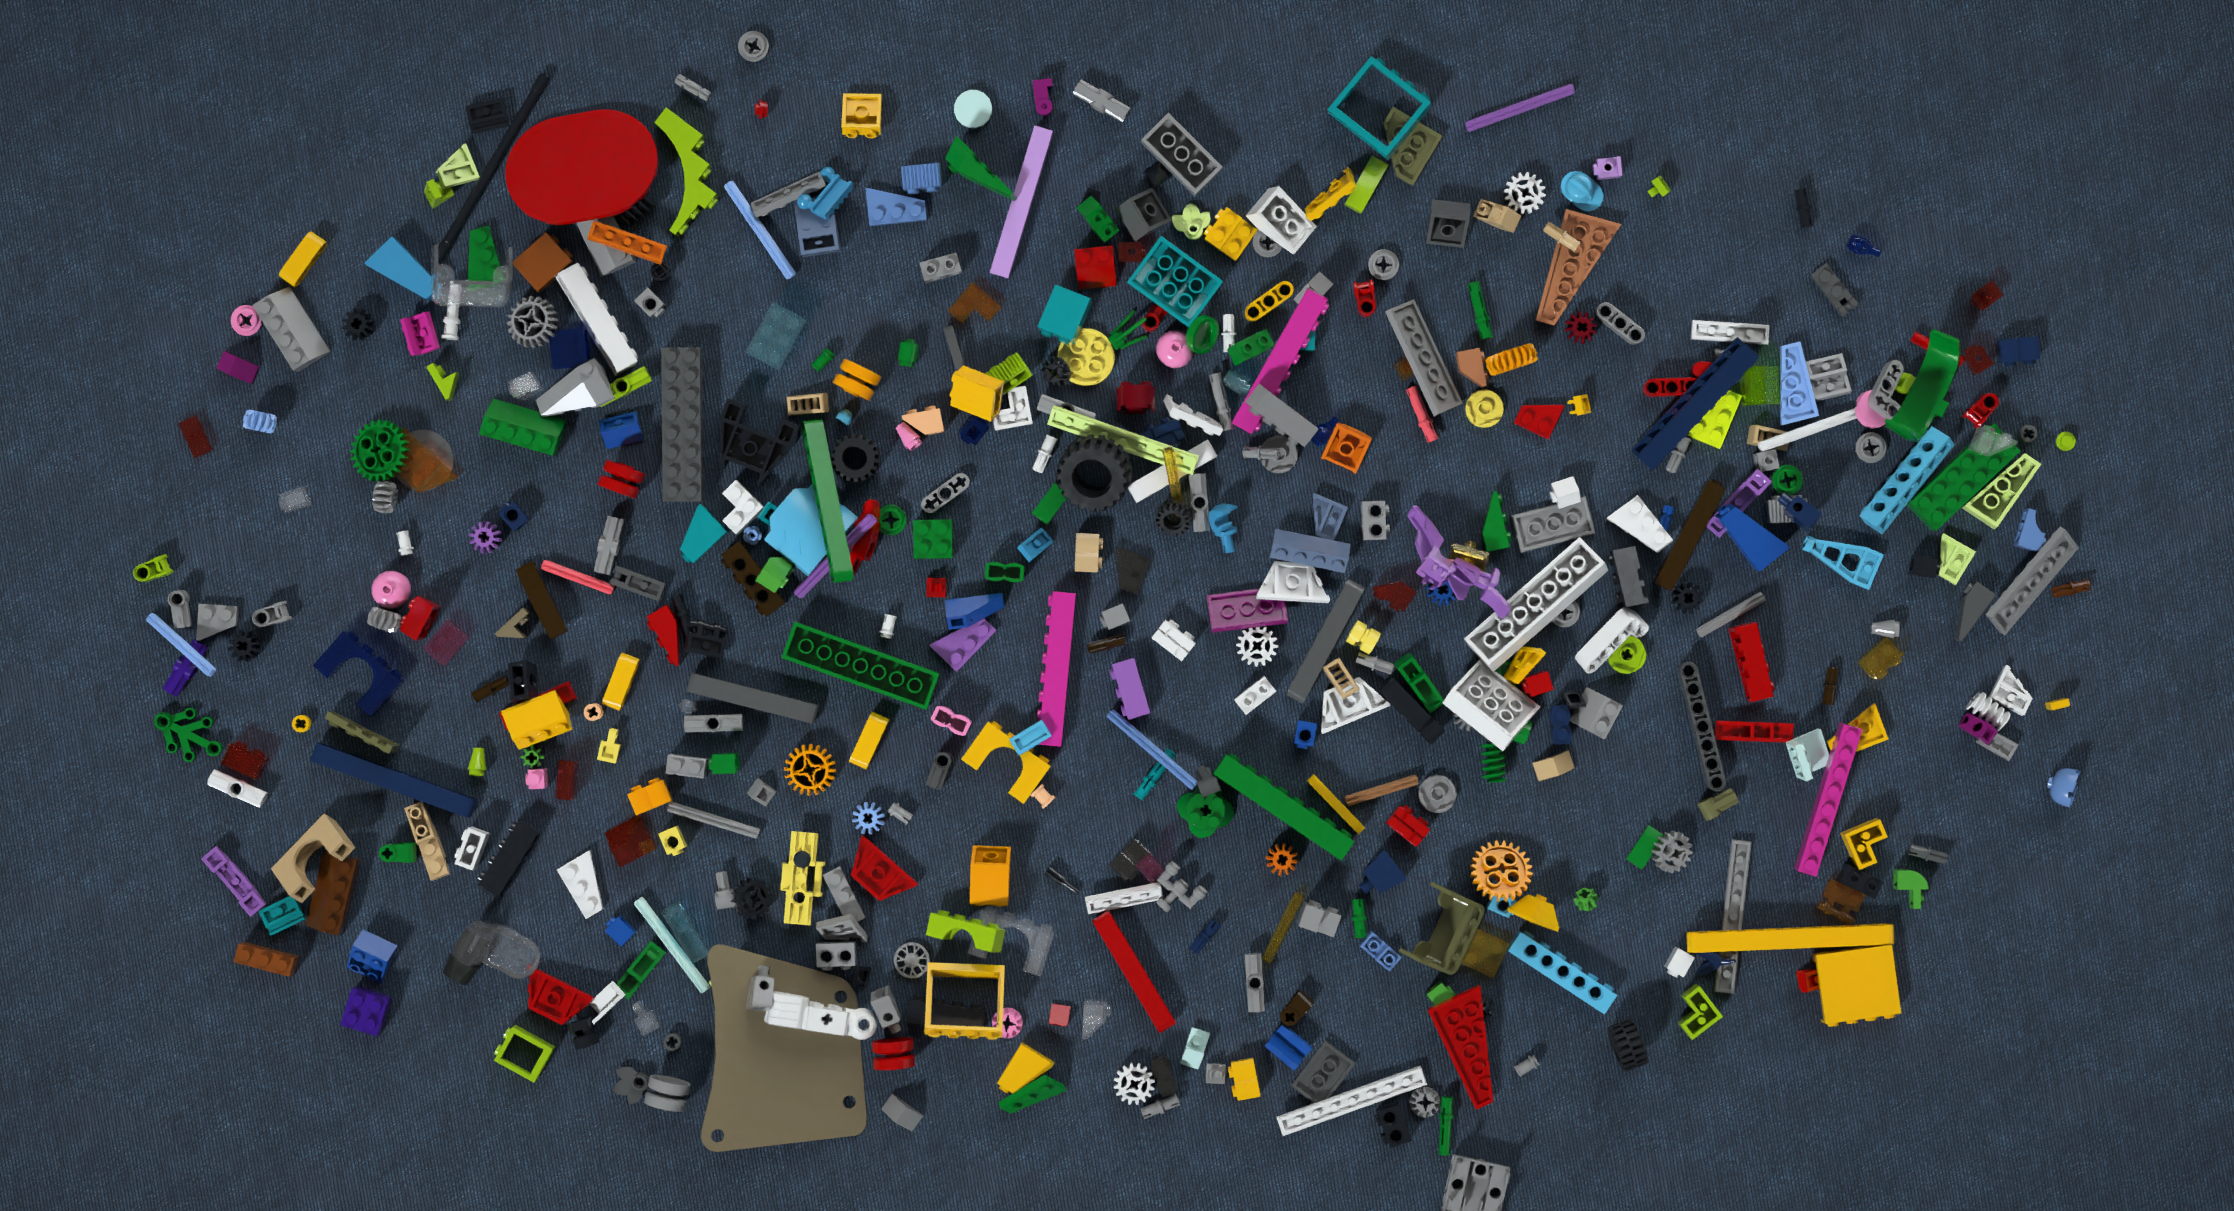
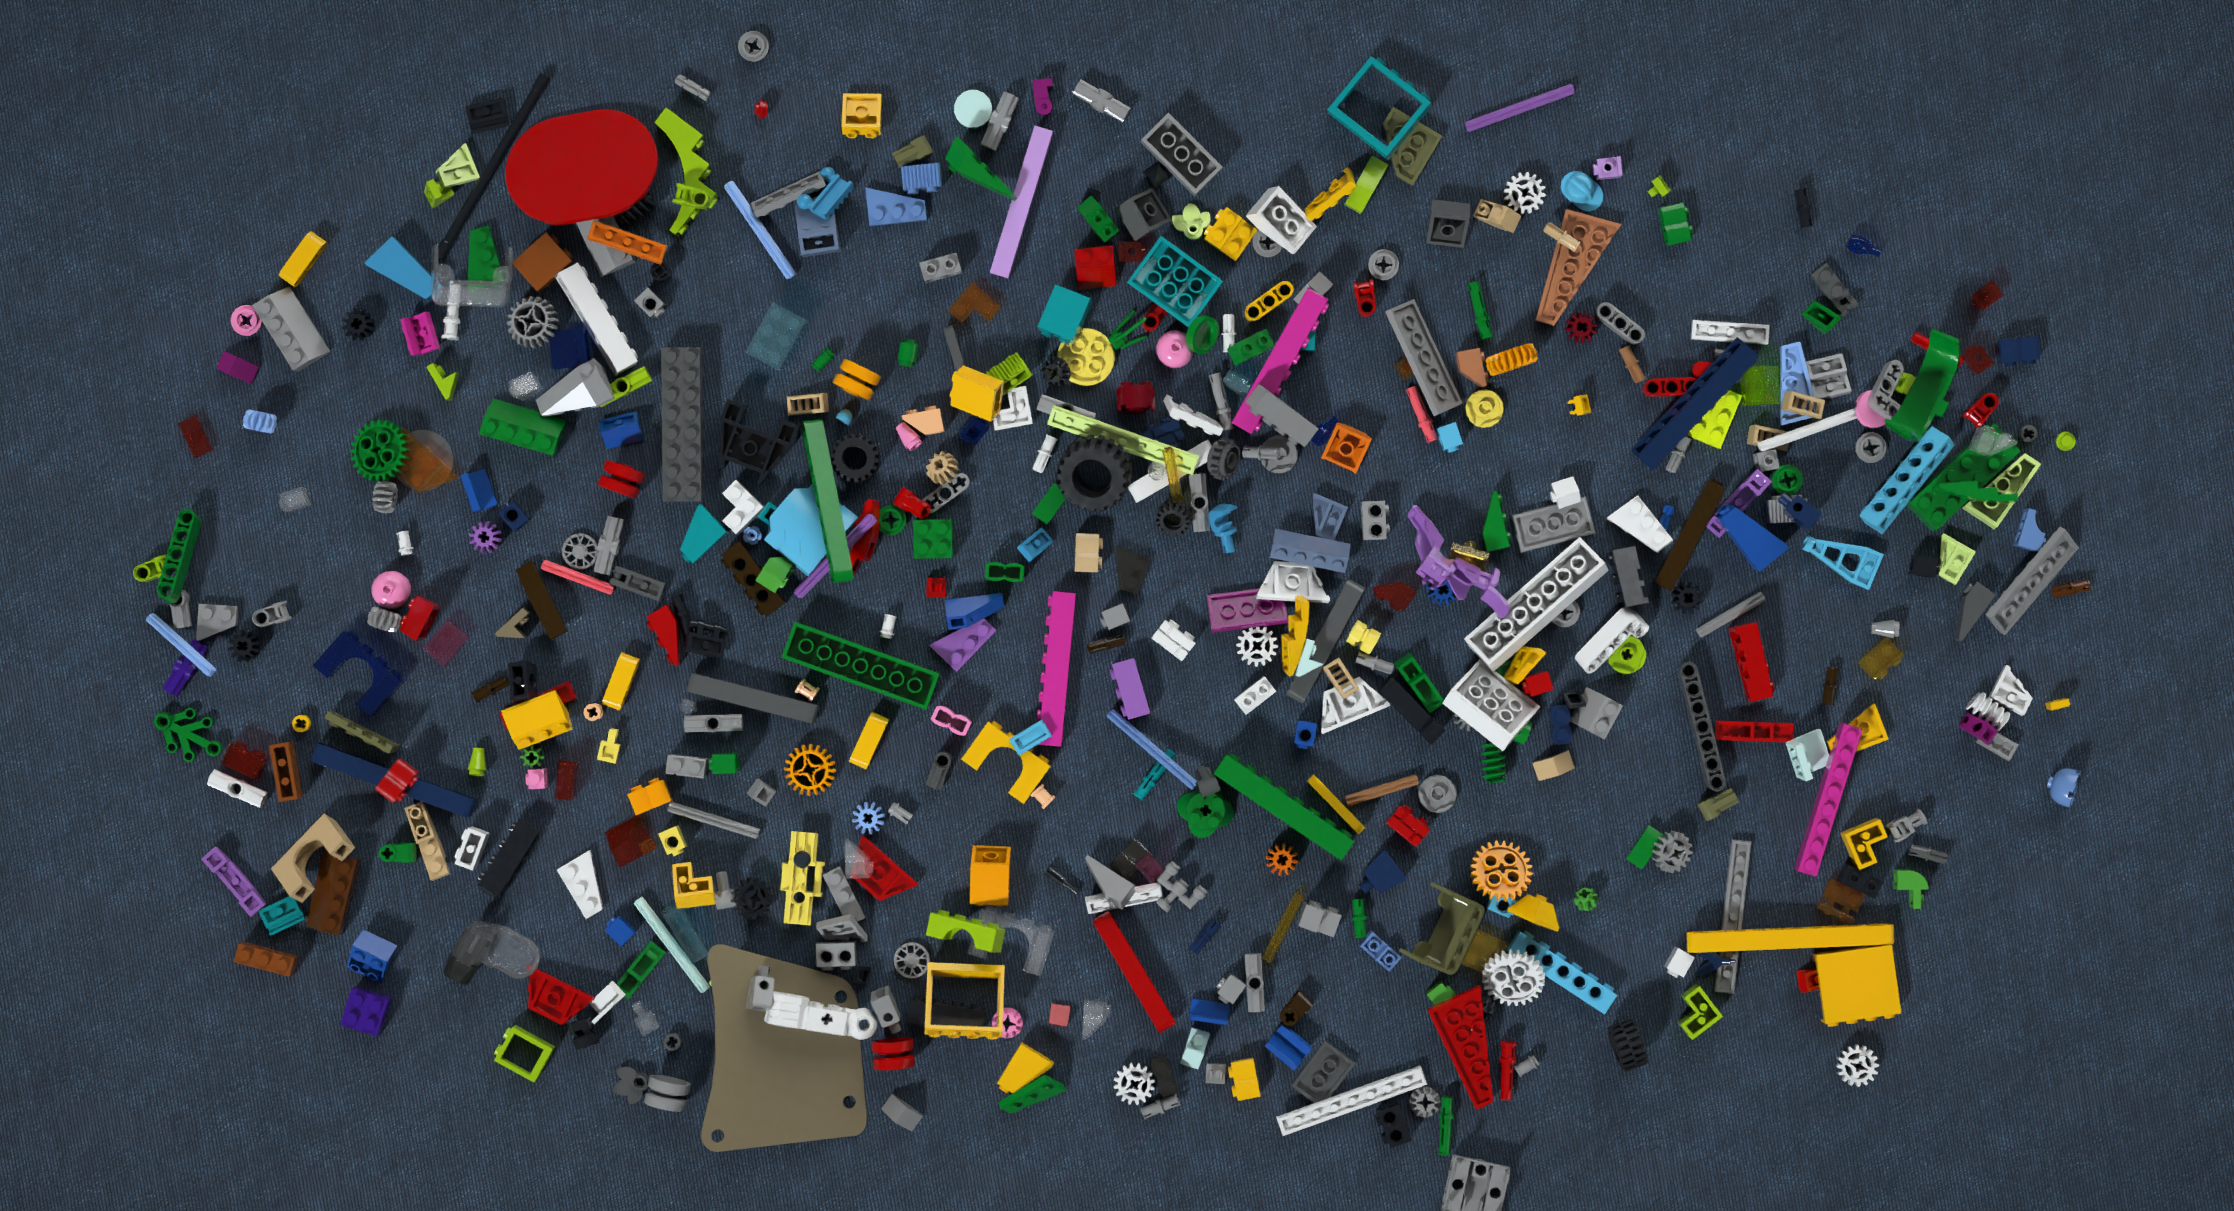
(175, 548): none -> green beam
(286, 771): none -> dark orange brick
(397, 781): none -> red brick
(479, 490): none -> blue panel
(580, 551): none -> light grey wheel
(688, 196): none -> lime piece
(691, 890): none -> yellow brick
(807, 690): none -> light nougat bush
(856, 861): none -> clear slope
(909, 502): none -> red piece
(916, 150): none -> olive piece
(942, 468): none -> tan gear
(999, 121): none -> light grey piece
(1114, 887): none -> light grey slope
(1157, 471): none -> clear plate
(1209, 1011): none -> blue panel
(1223, 459): none -> dark grey gear
(1230, 988): none -> light grey brick
(1294, 640): none -> yellow slope
(1306, 665): none -> light aqua slope
(1449, 437): none -> medium azure brick
(1497, 983): none -> white gear
(1508, 1060): none -> red pin
(1539, 418): red wing -> none
(1632, 364): none -> medium nougat axle
(1674, 224): none -> green brick
(1791, 401): none -> tan slope
(1821, 317): none -> green slope
(1860, 1058): none -> white gear
(1904, 826): none -> light grey connector
(1970, 491): none -> green slope

